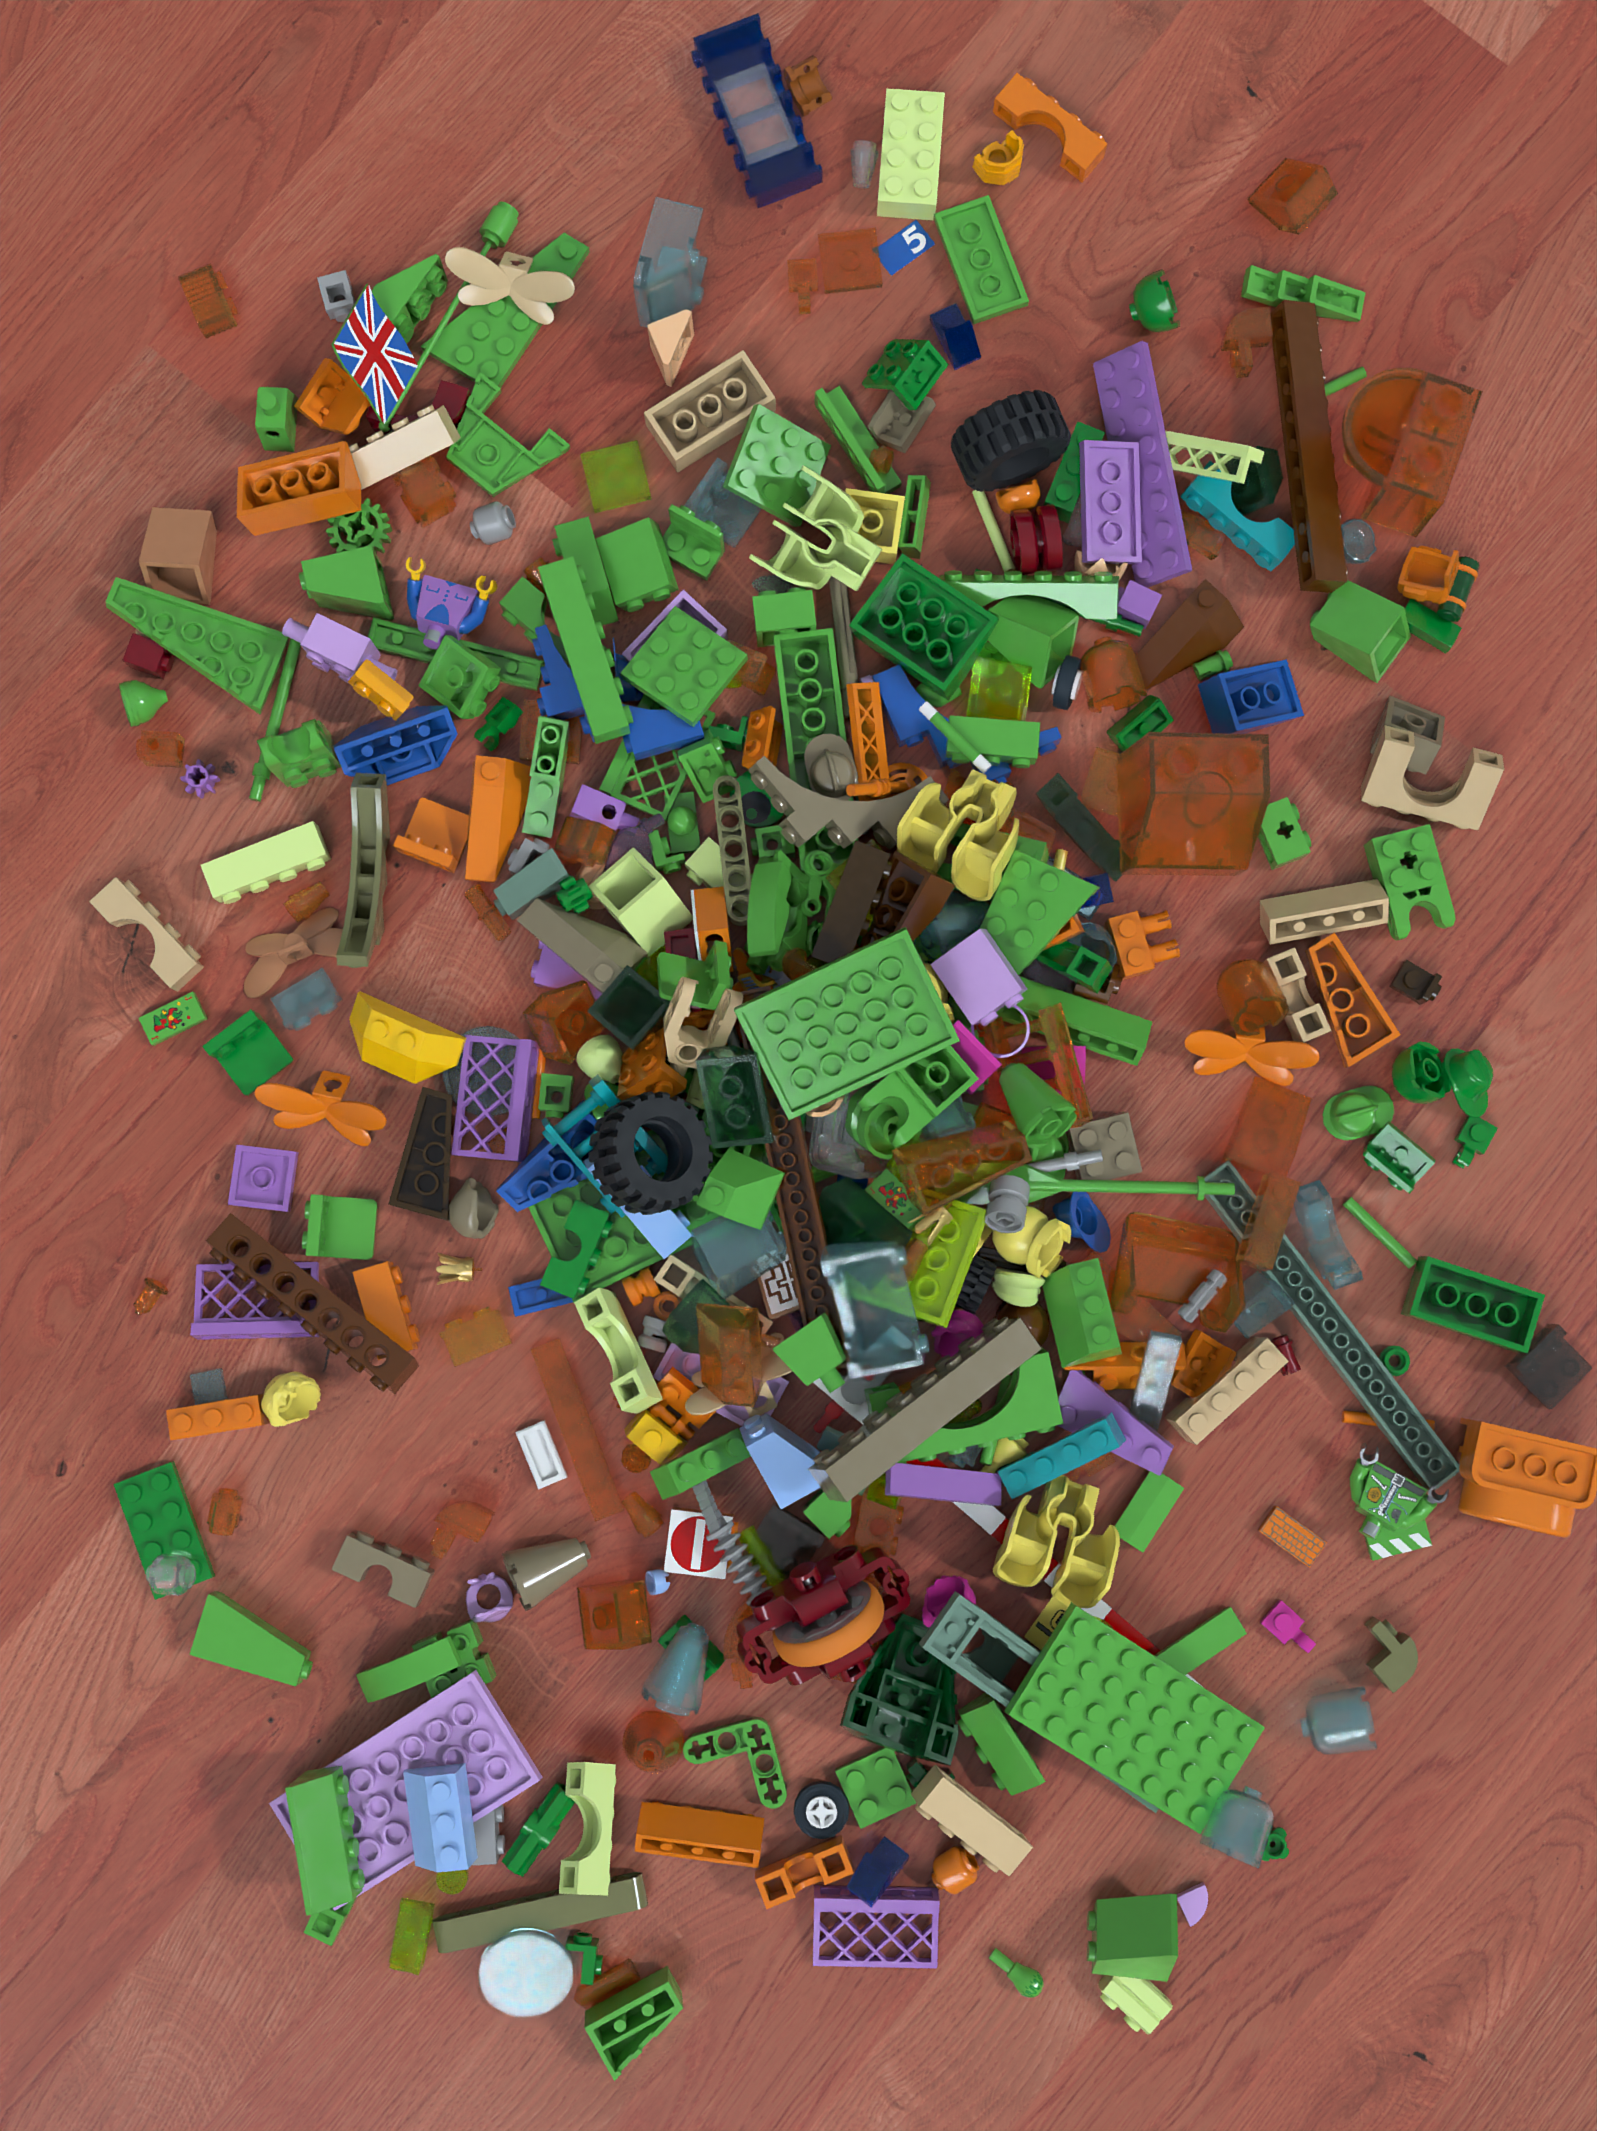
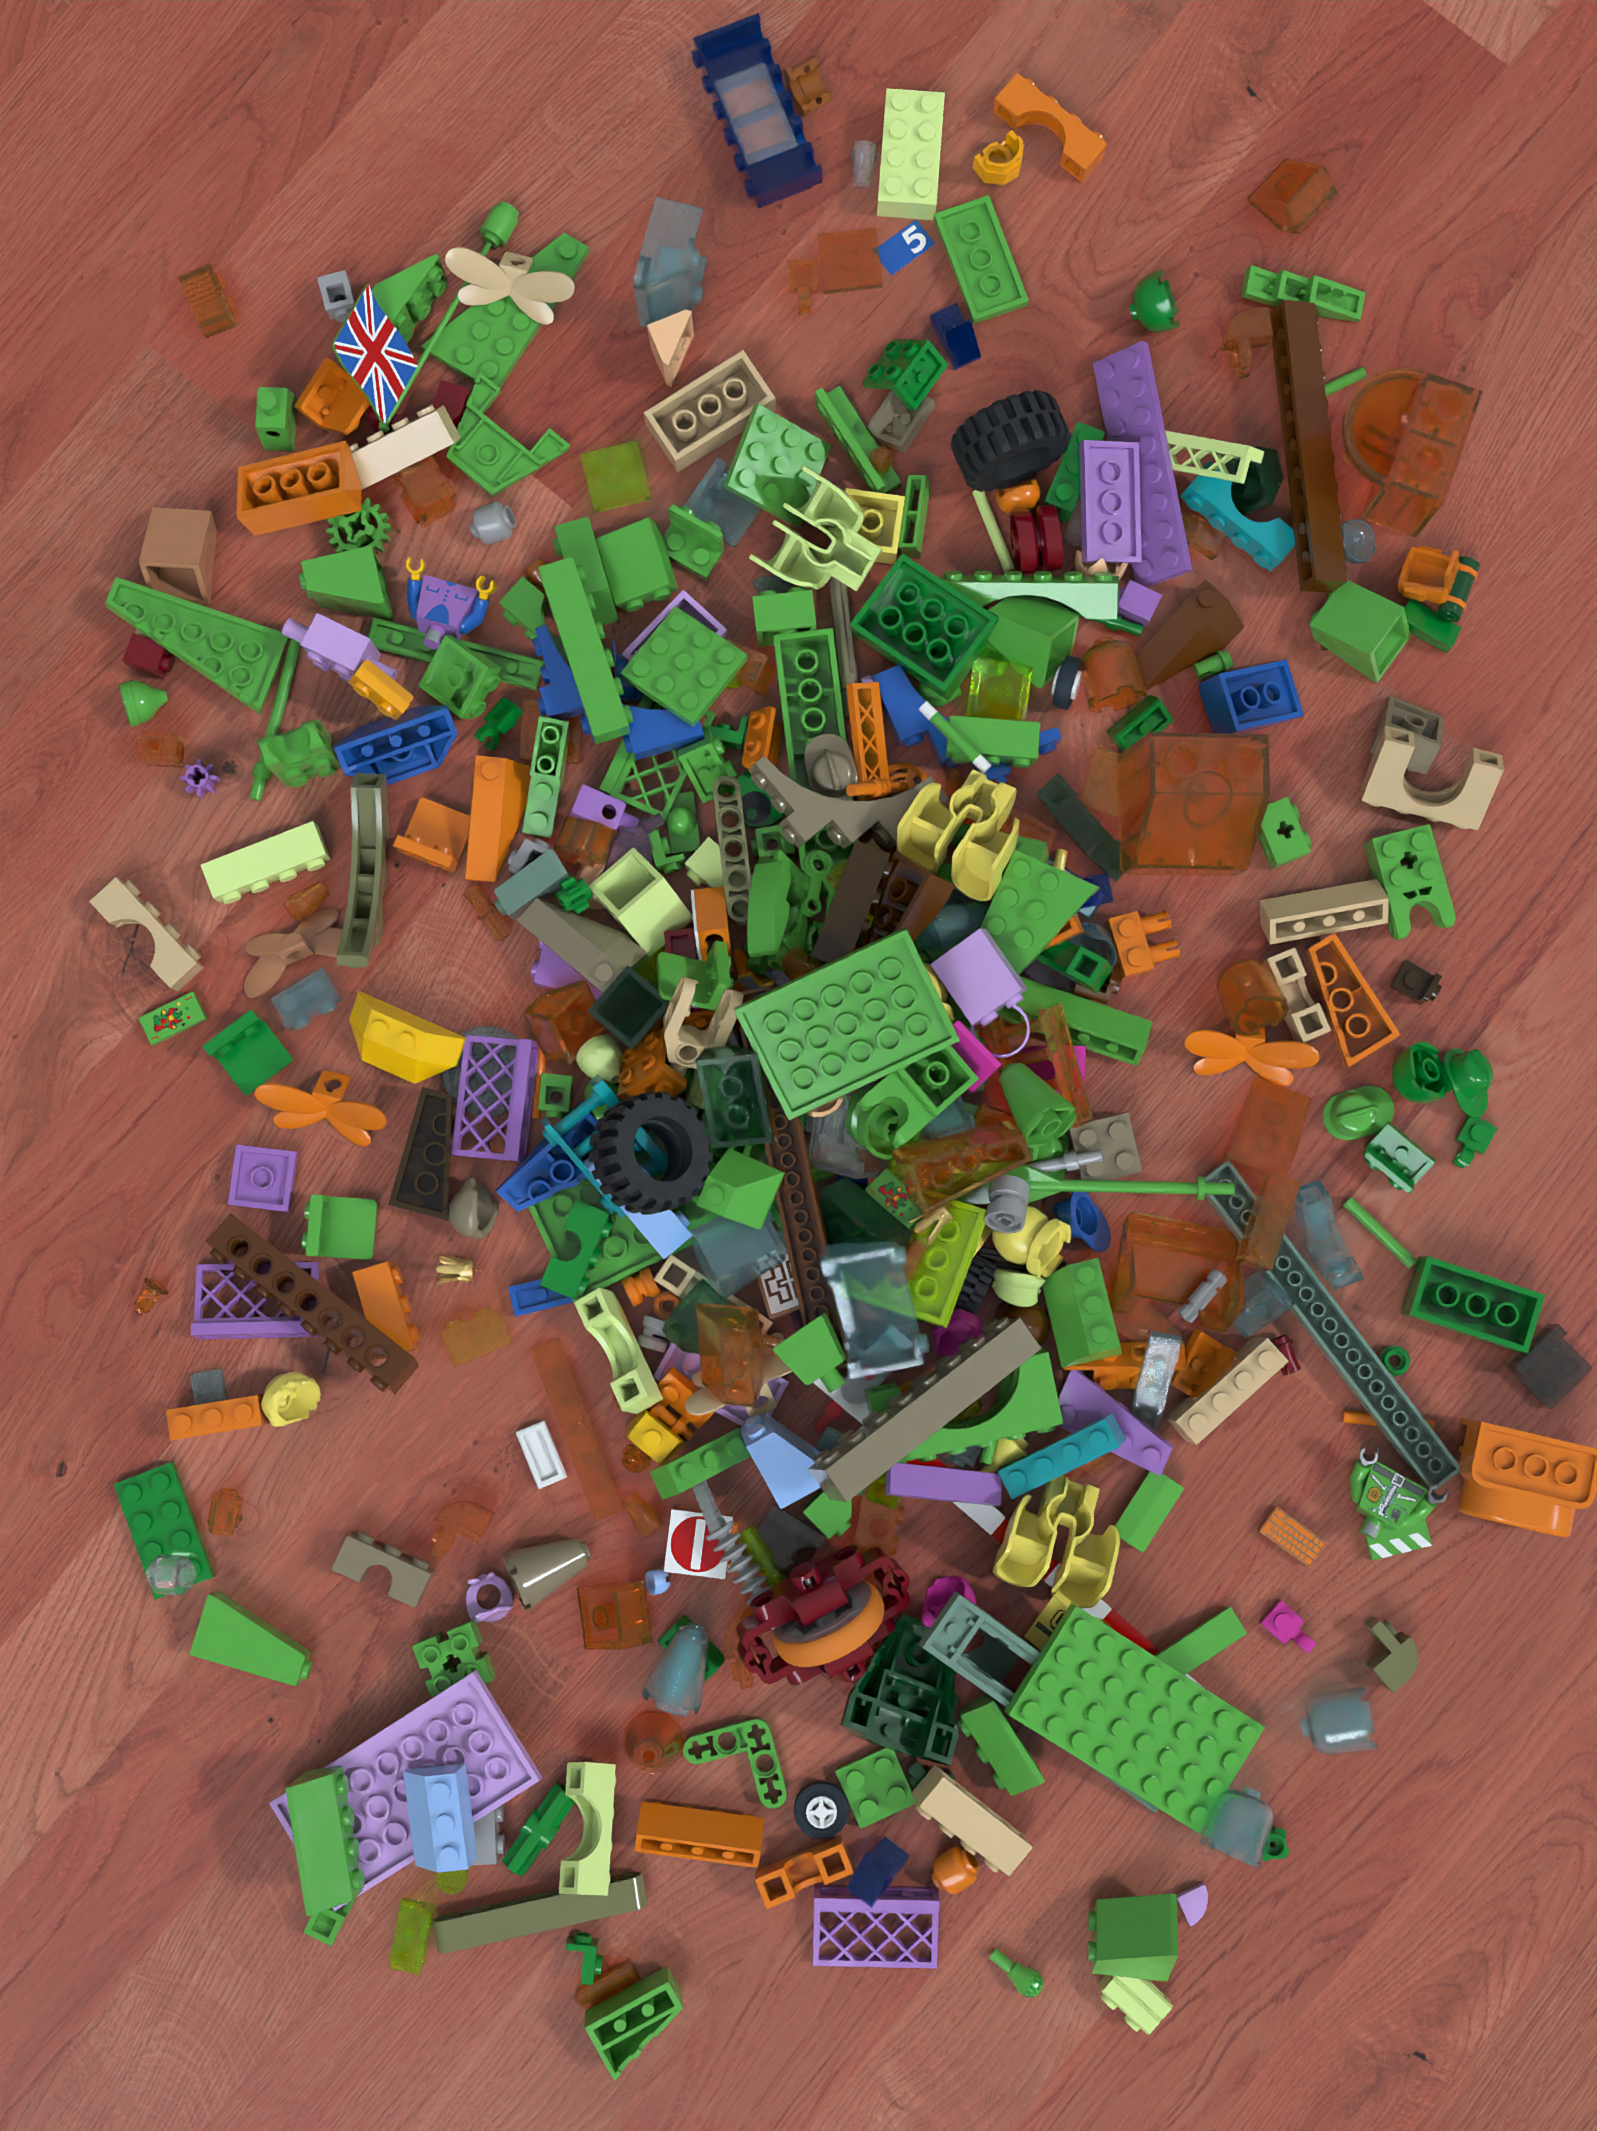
(409, 1670): bright green slope -> none
(526, 1972): clear light blue tile -> none

